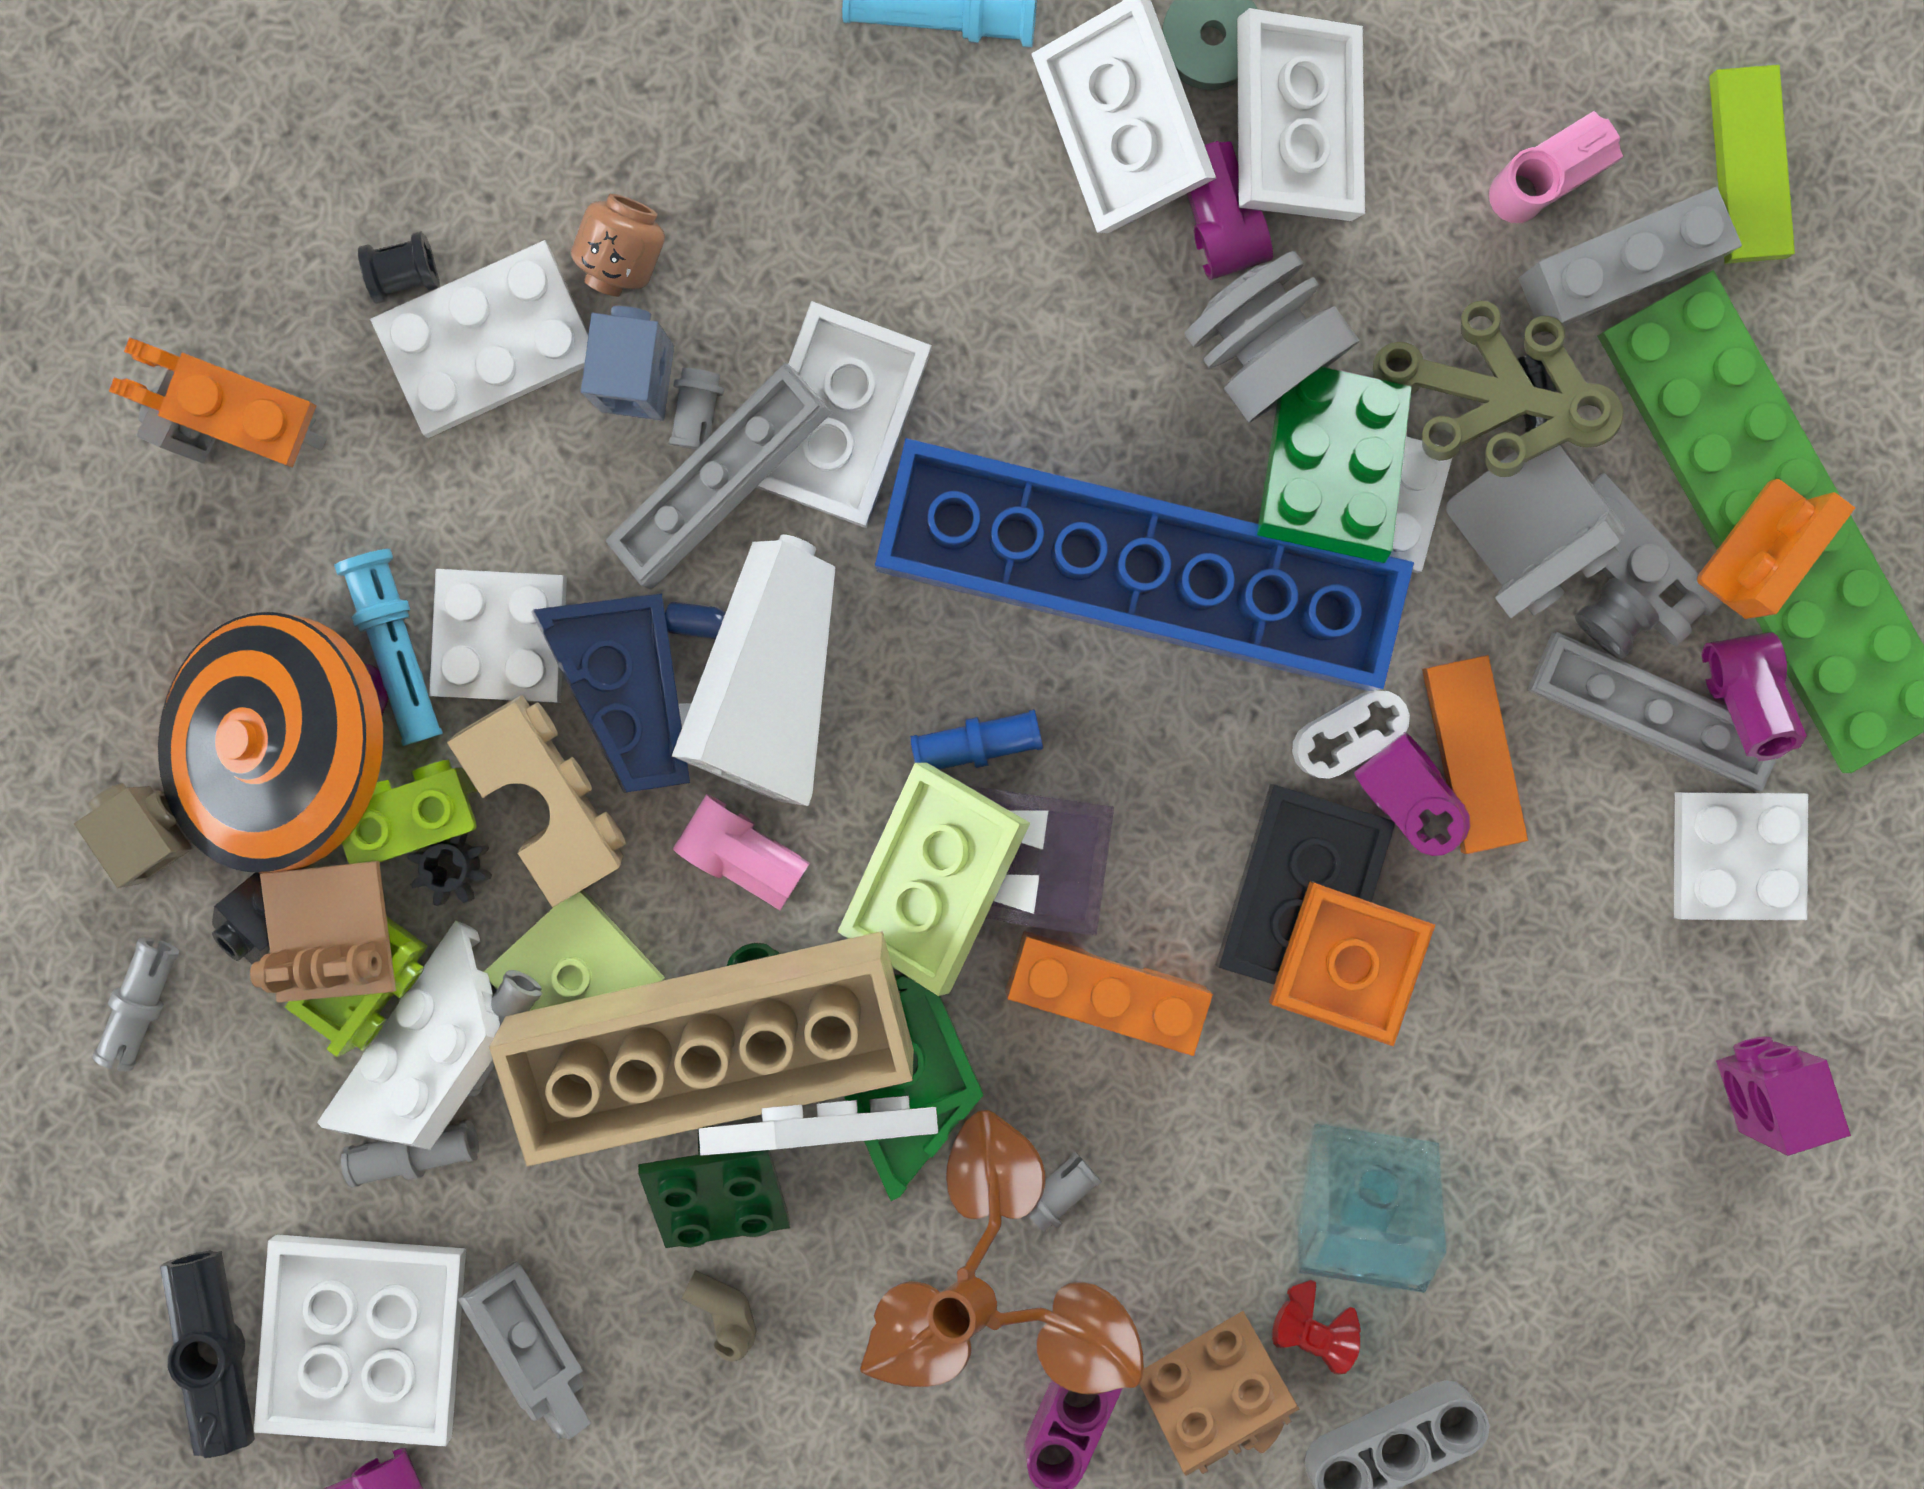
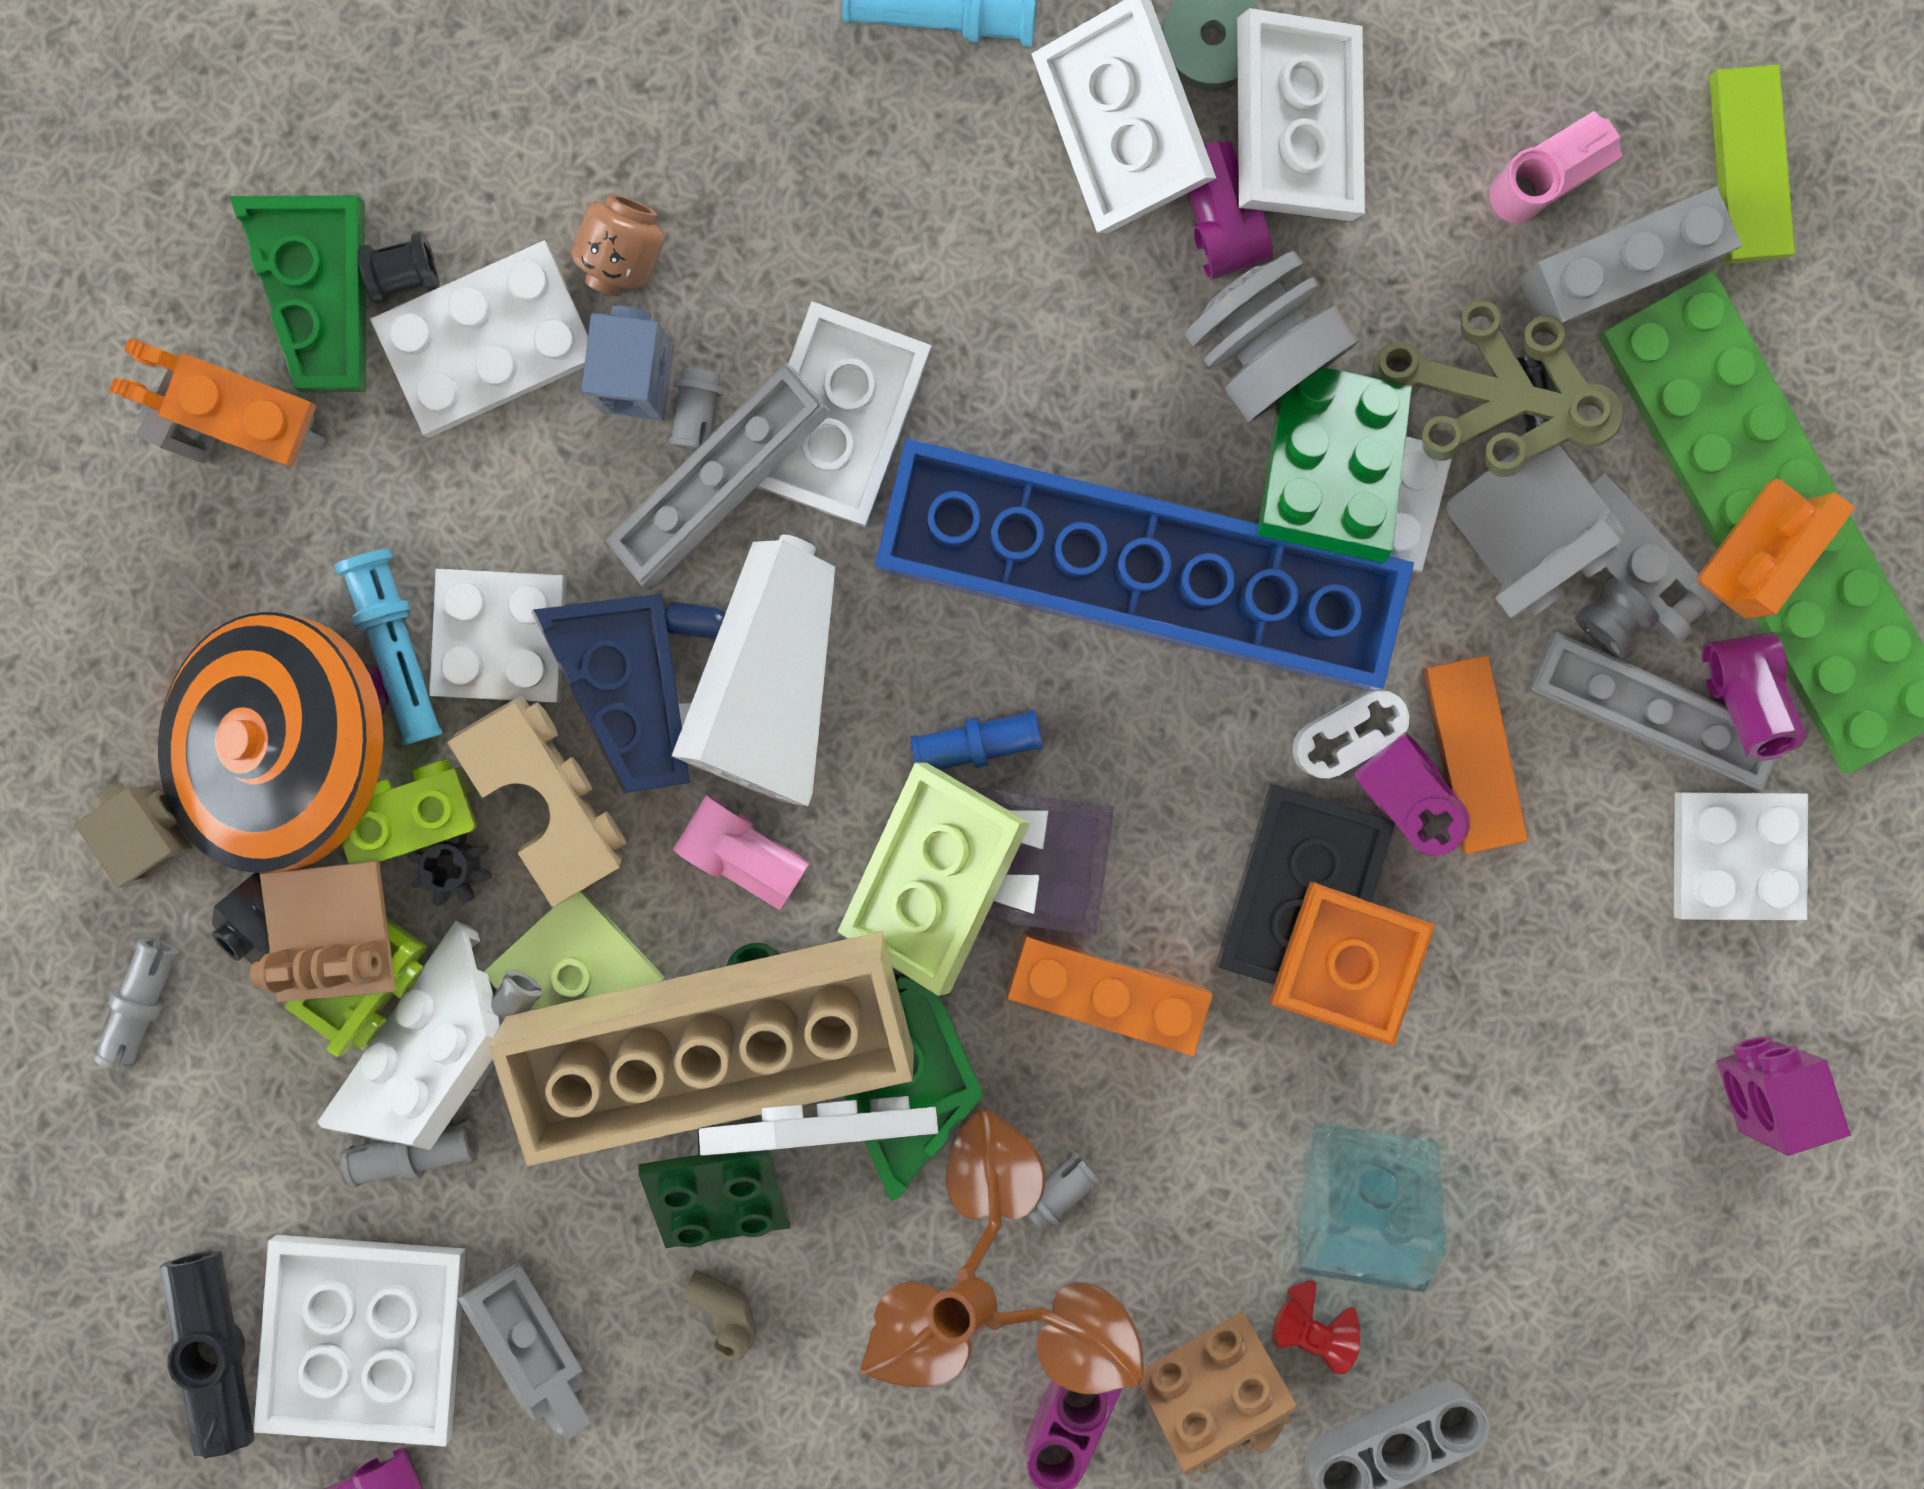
(313, 284): none -> green wing

